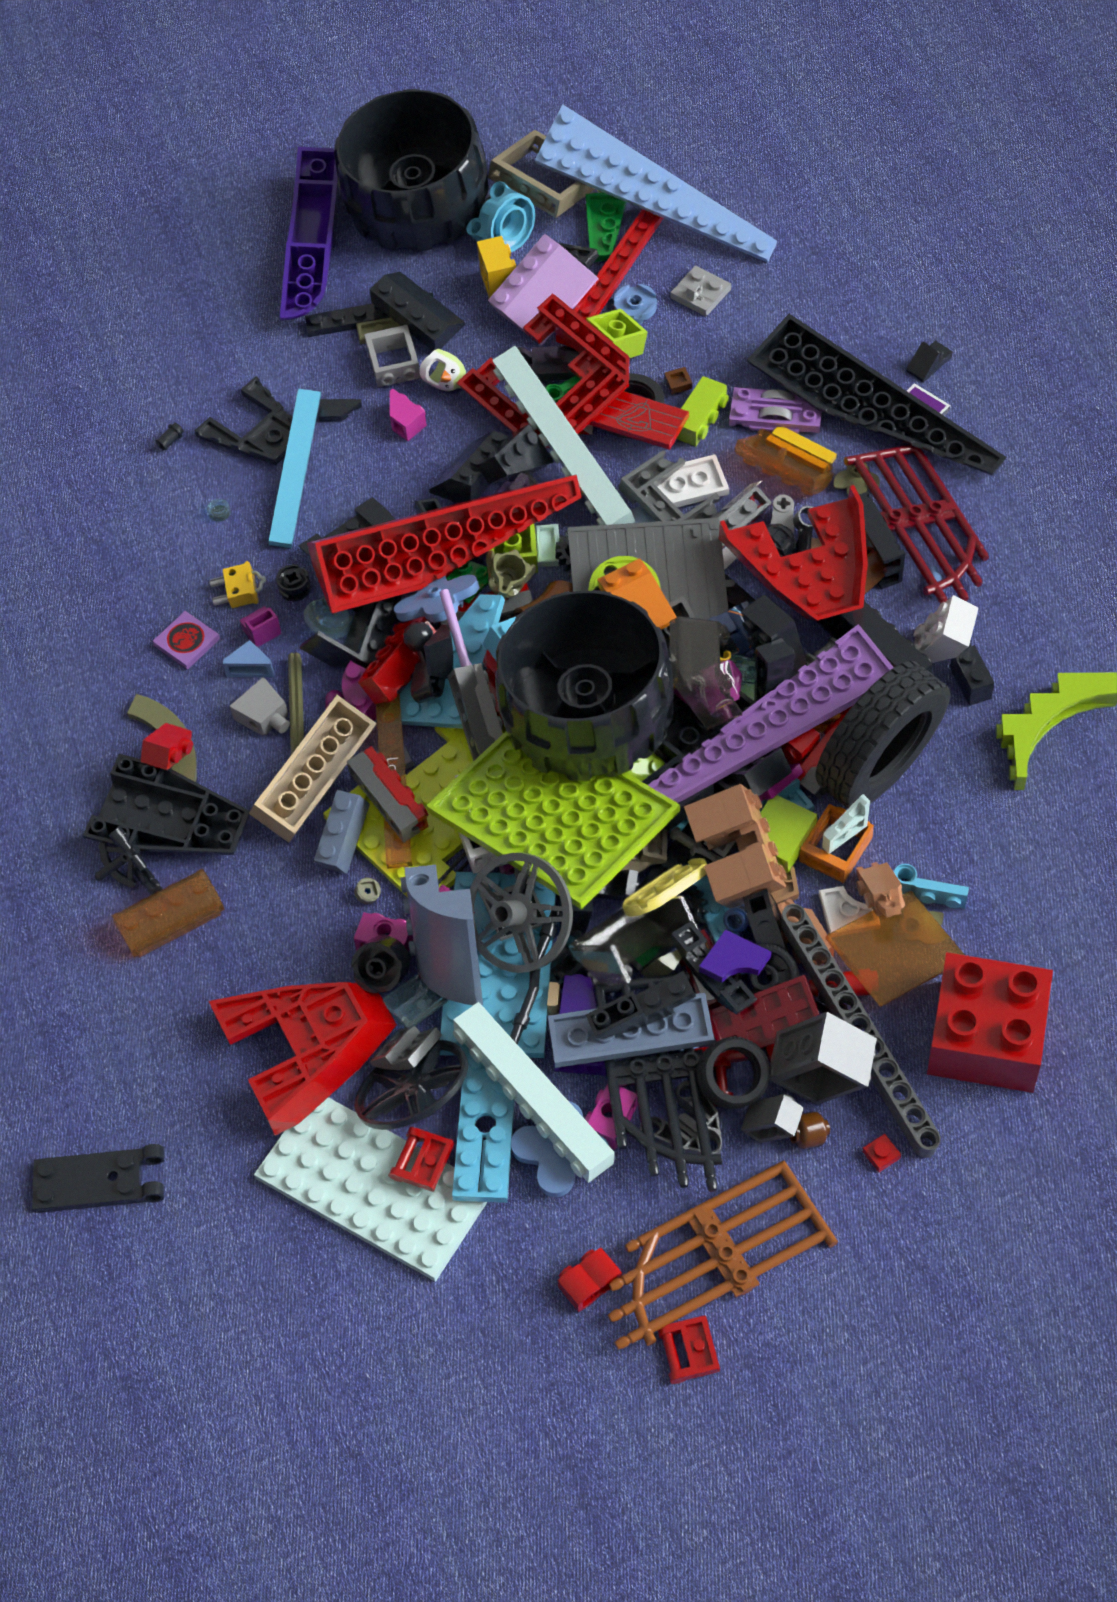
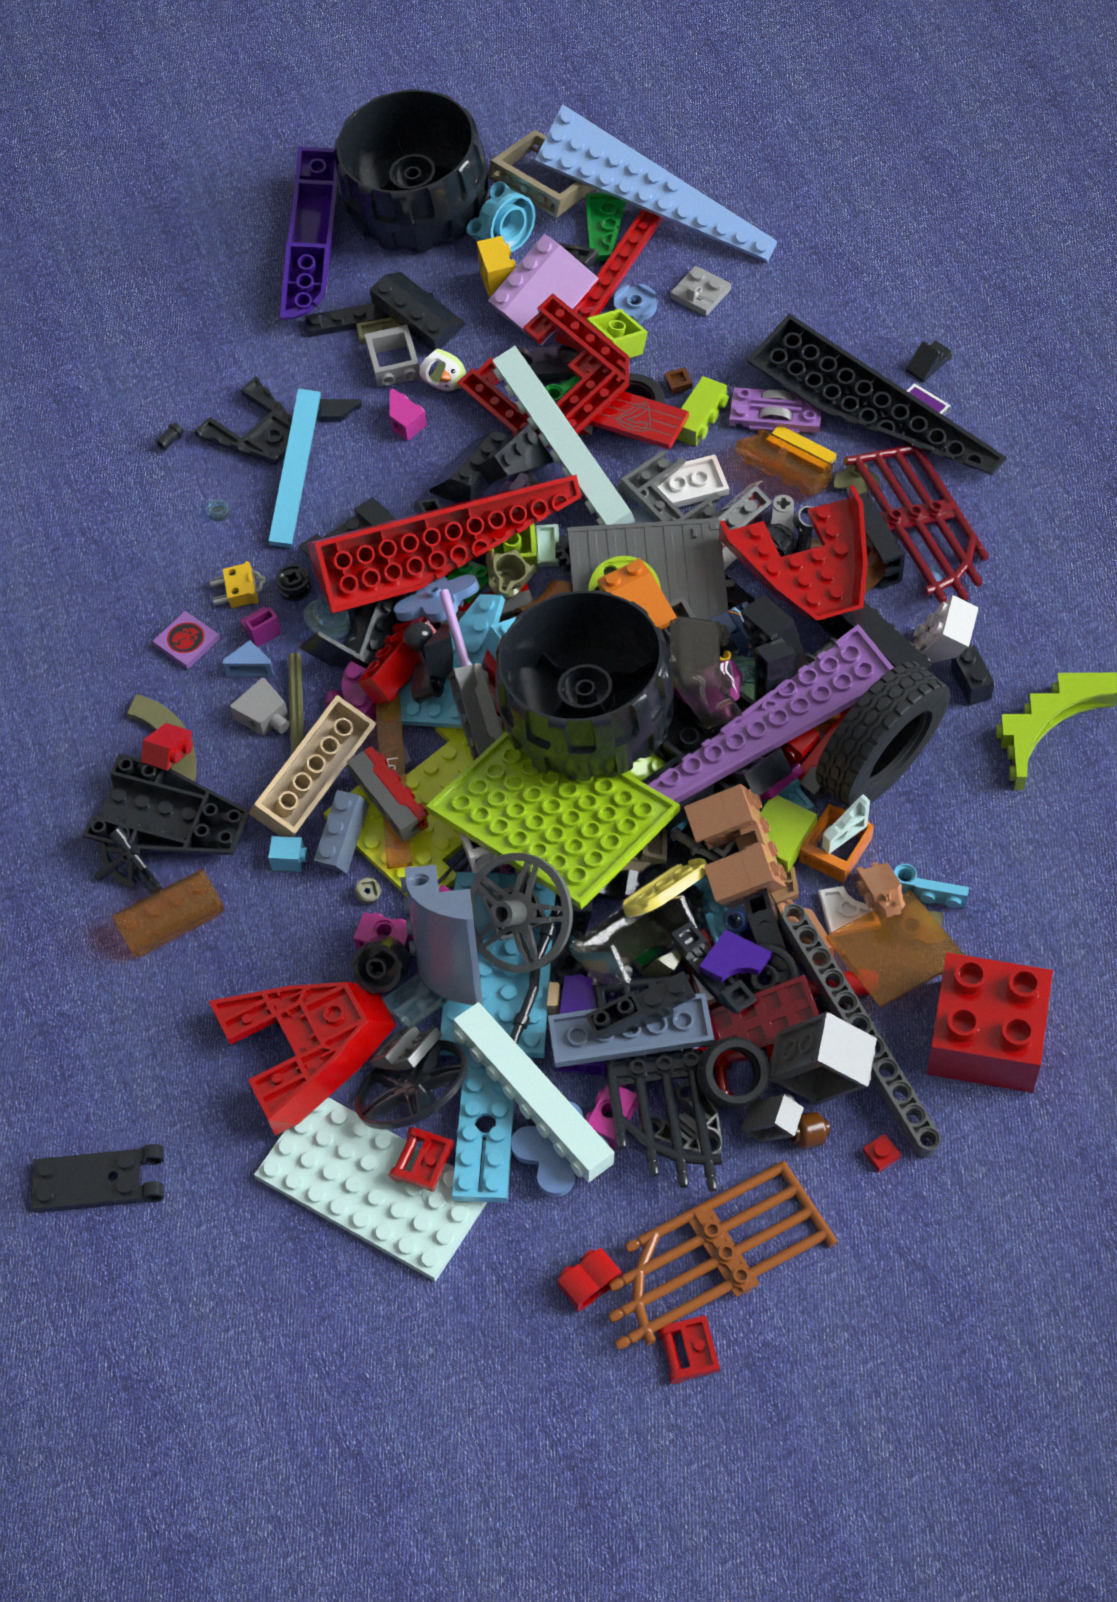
(287, 854): none -> medium azure brick

